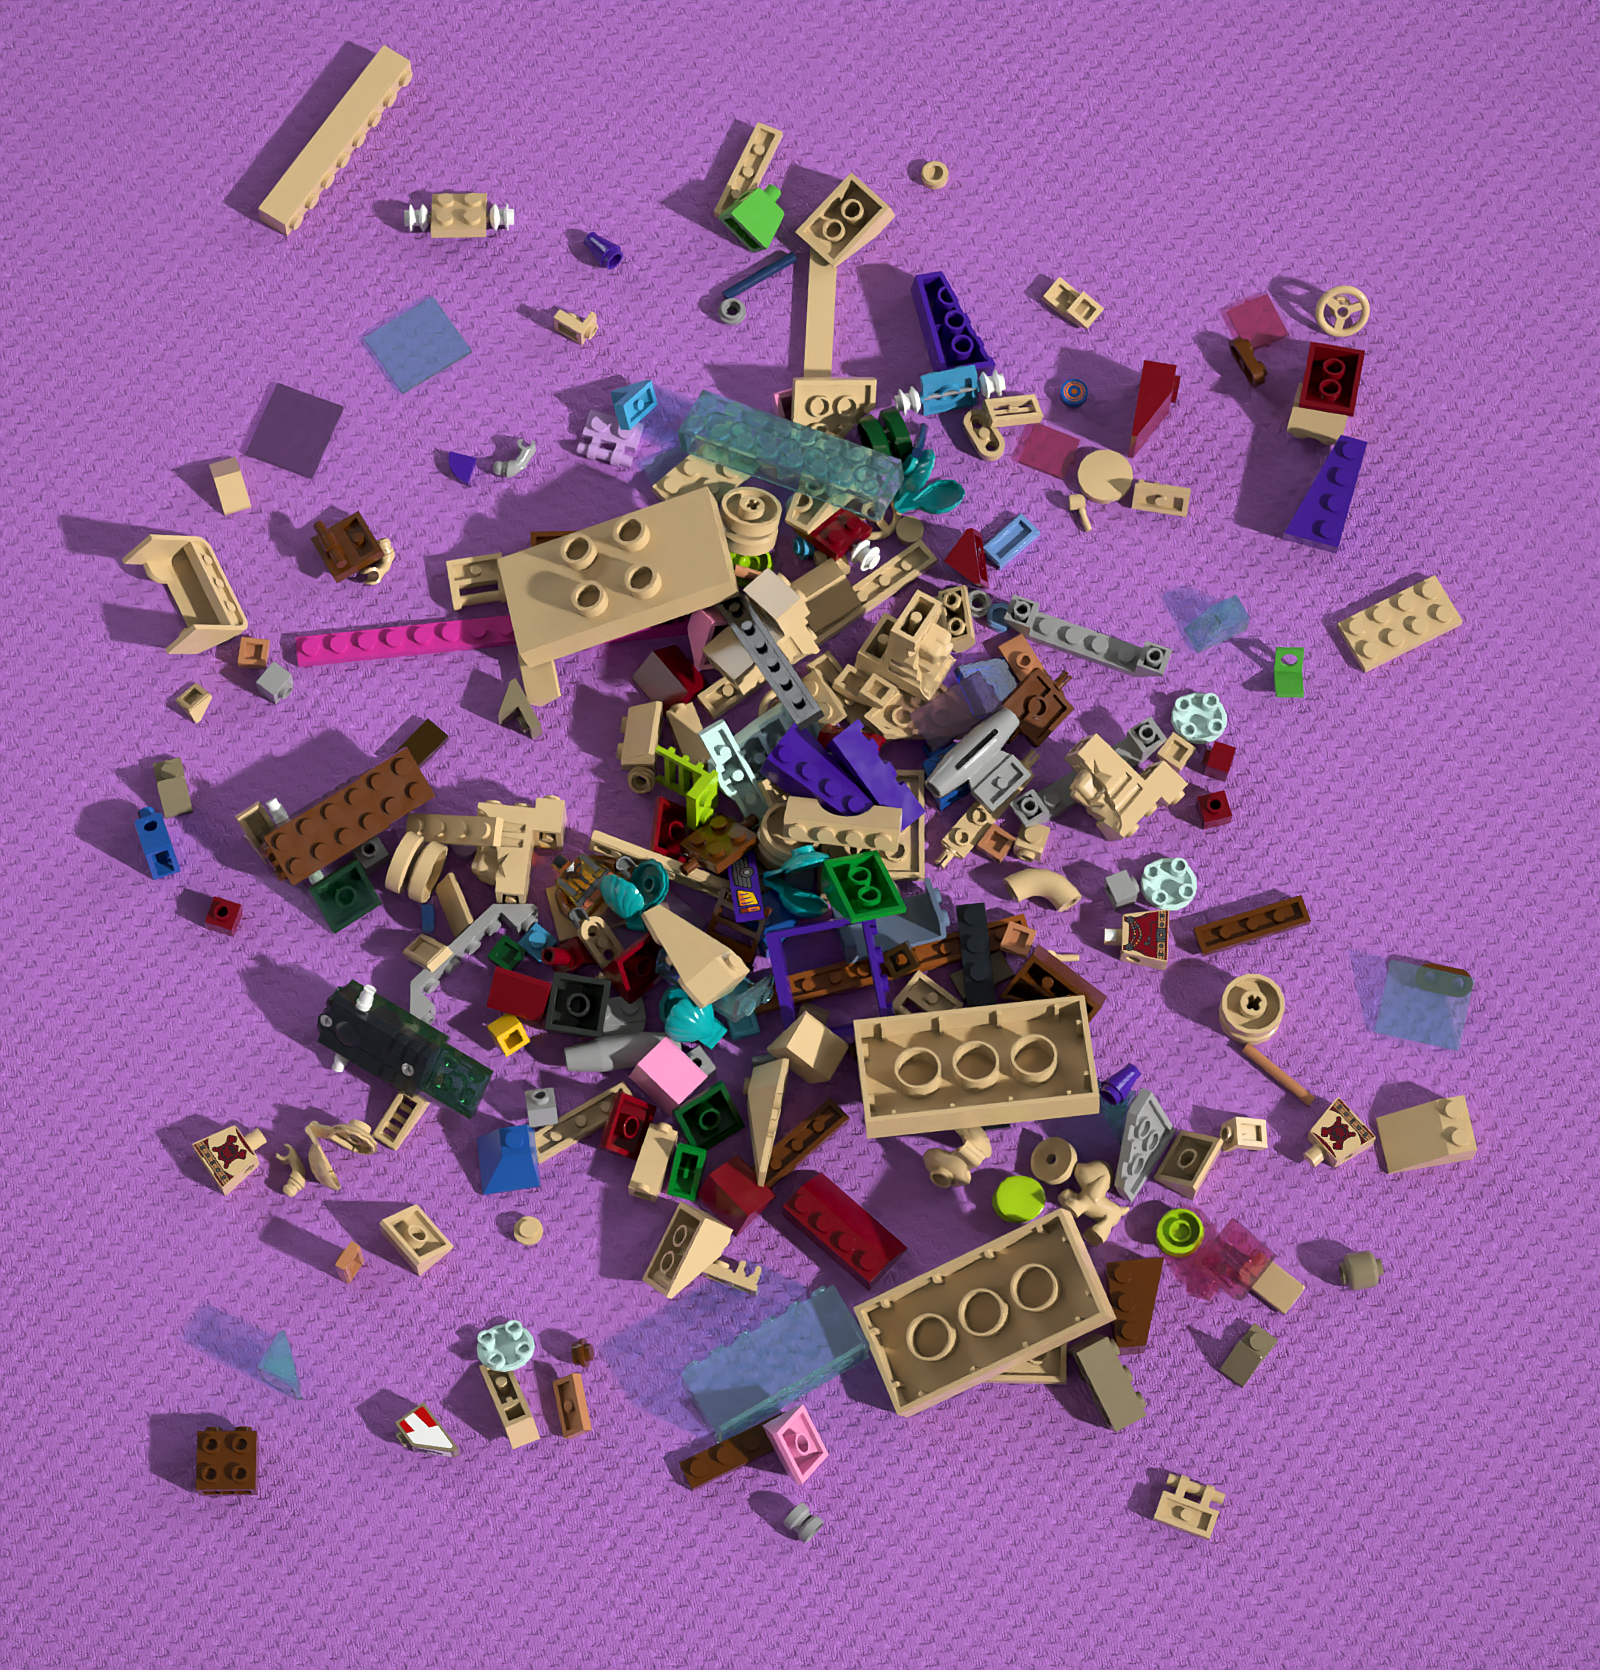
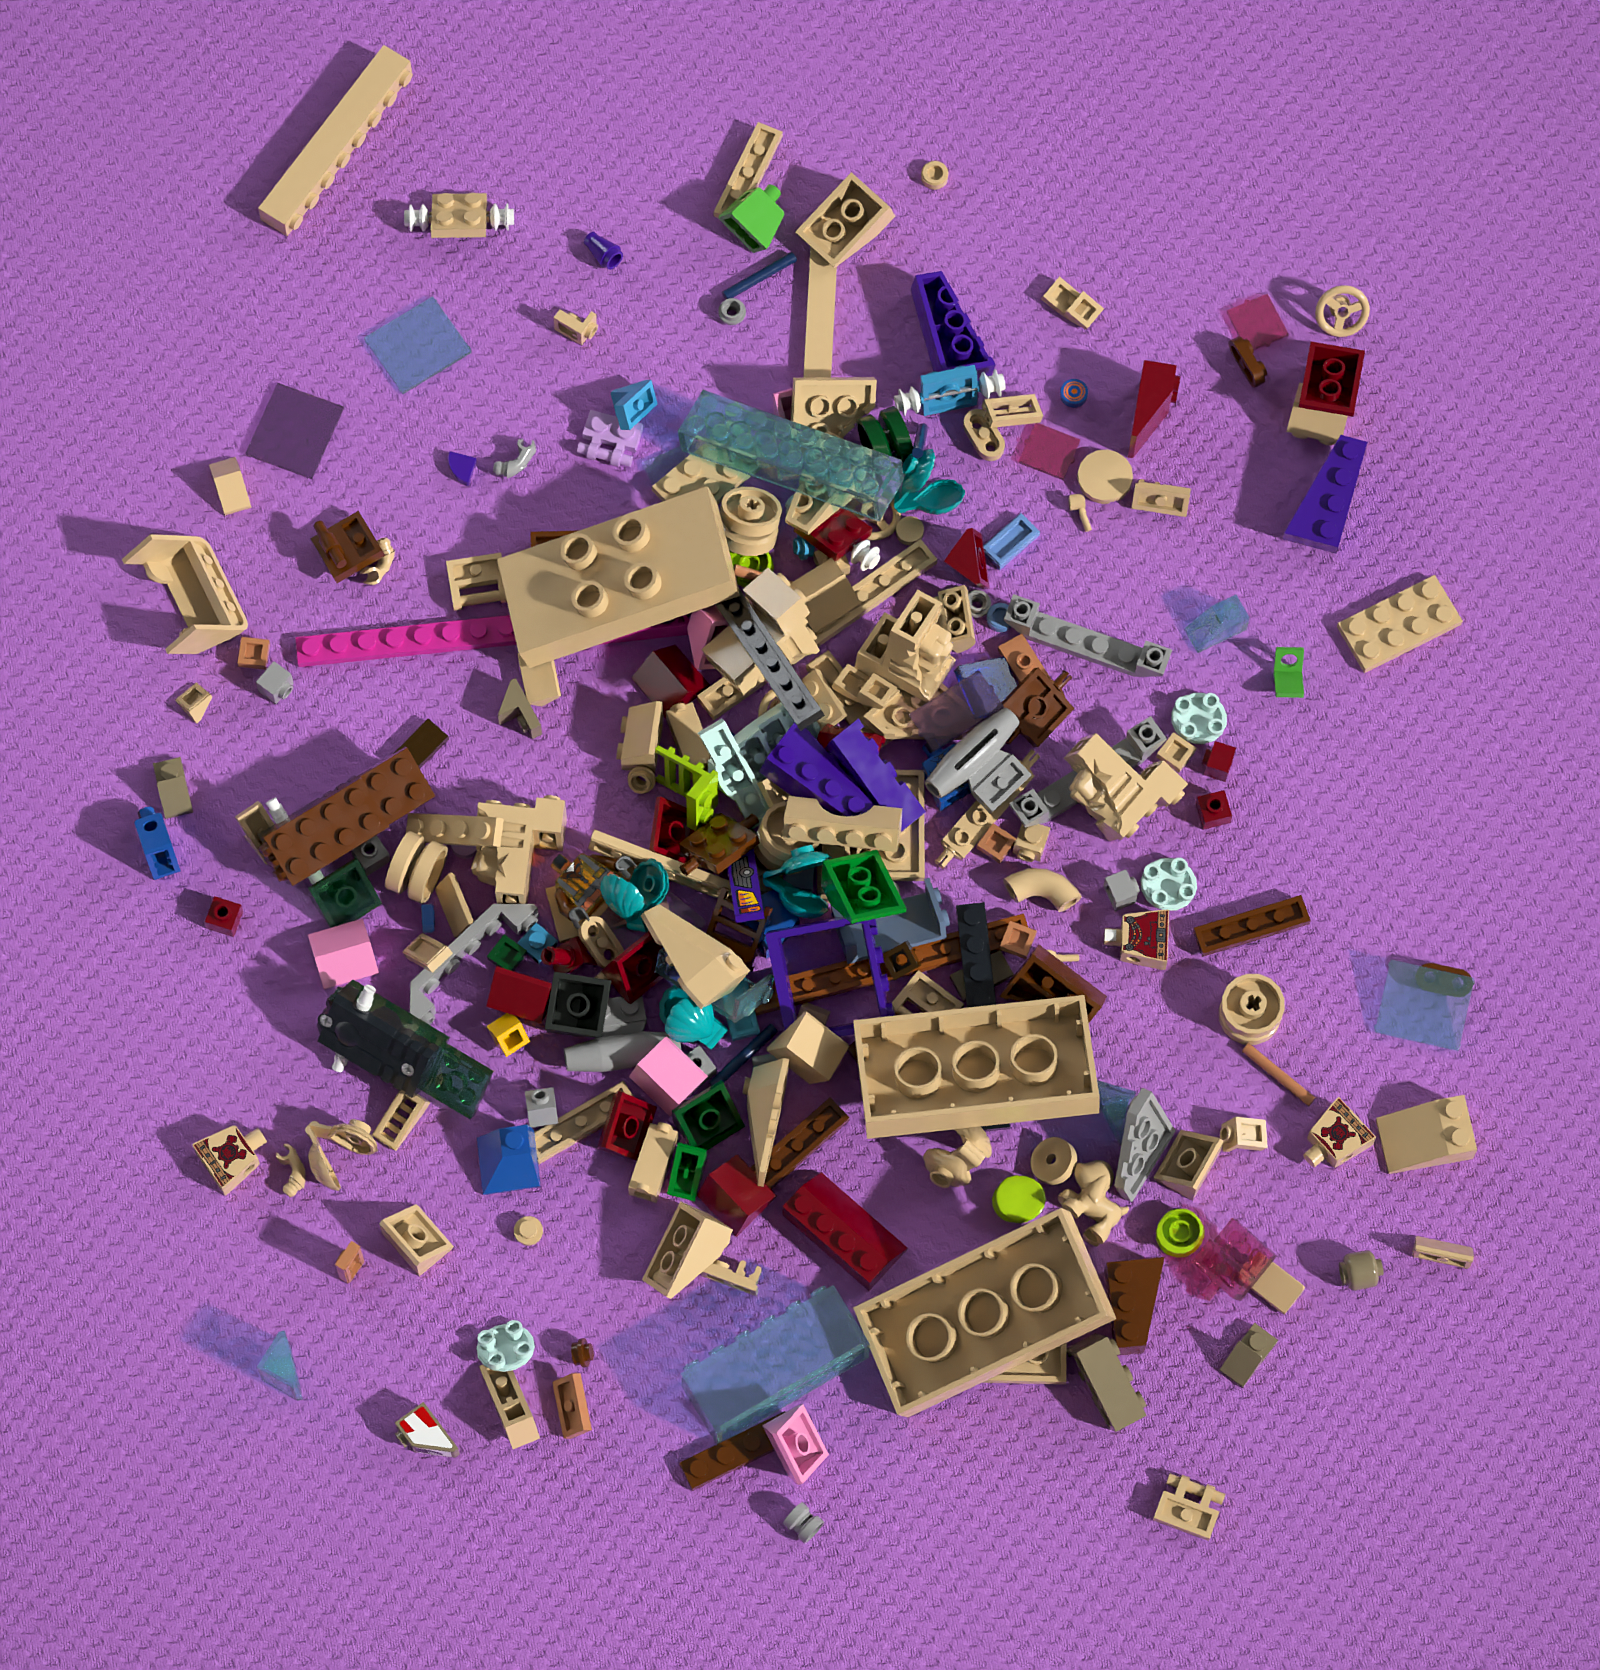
(227, 1462): reddish brown brick -> none
(343, 954): none -> bright pink slope
(741, 1058): none -> dark blue bar
(1117, 1087): dark purple cone -> none
(1443, 1252): none -> tan slope

